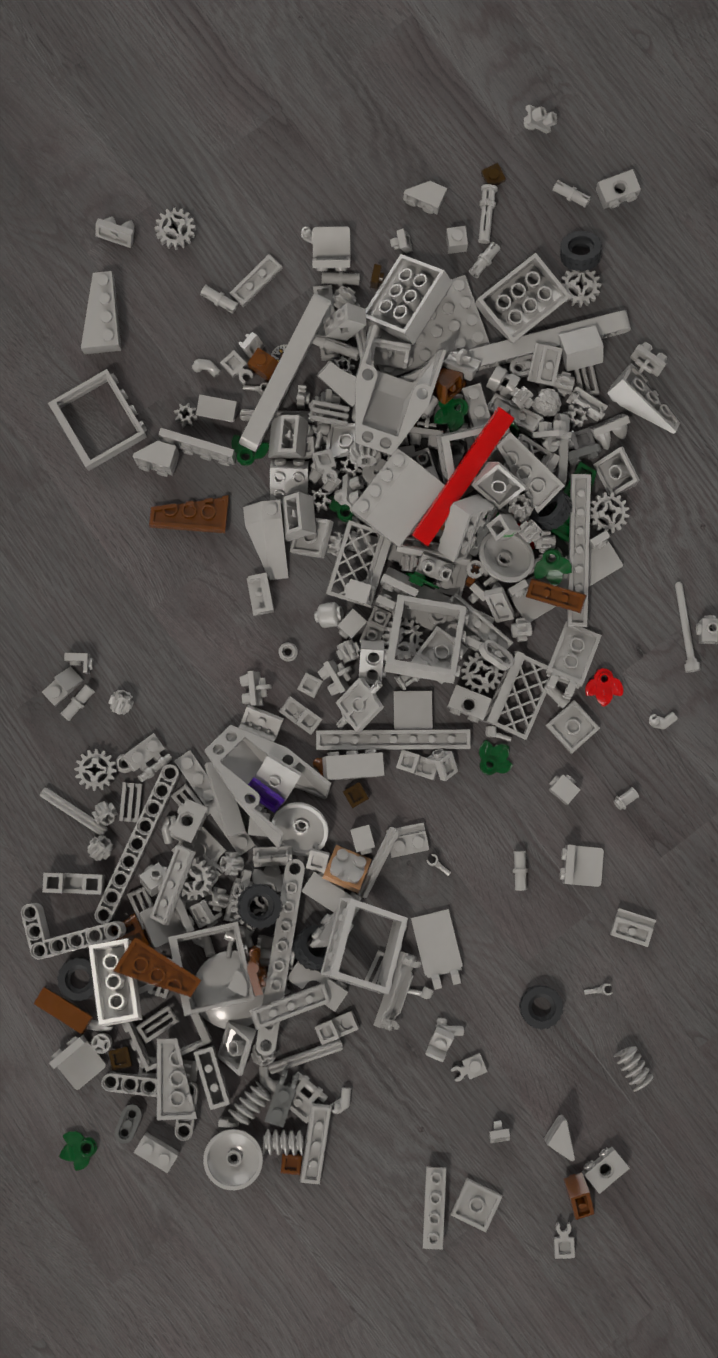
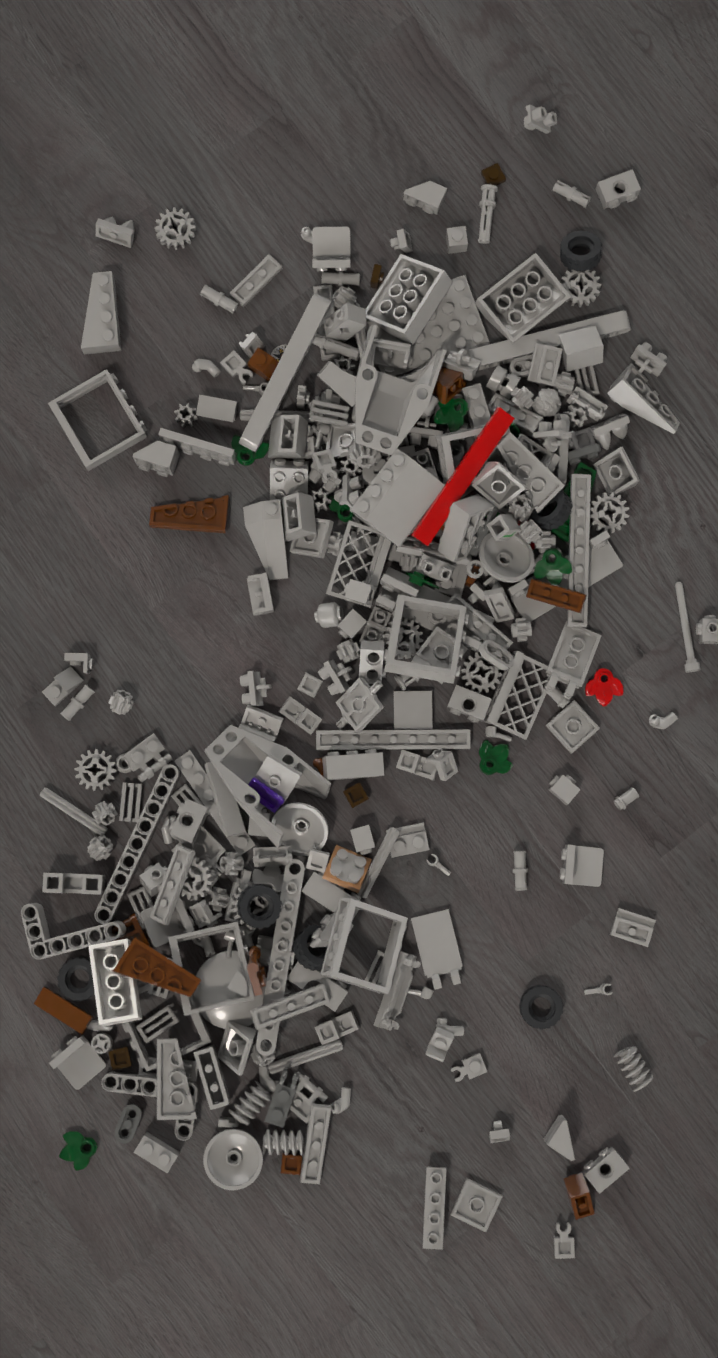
(292, 647): light grey plate -> none
(484, 259): light grey pin -> none

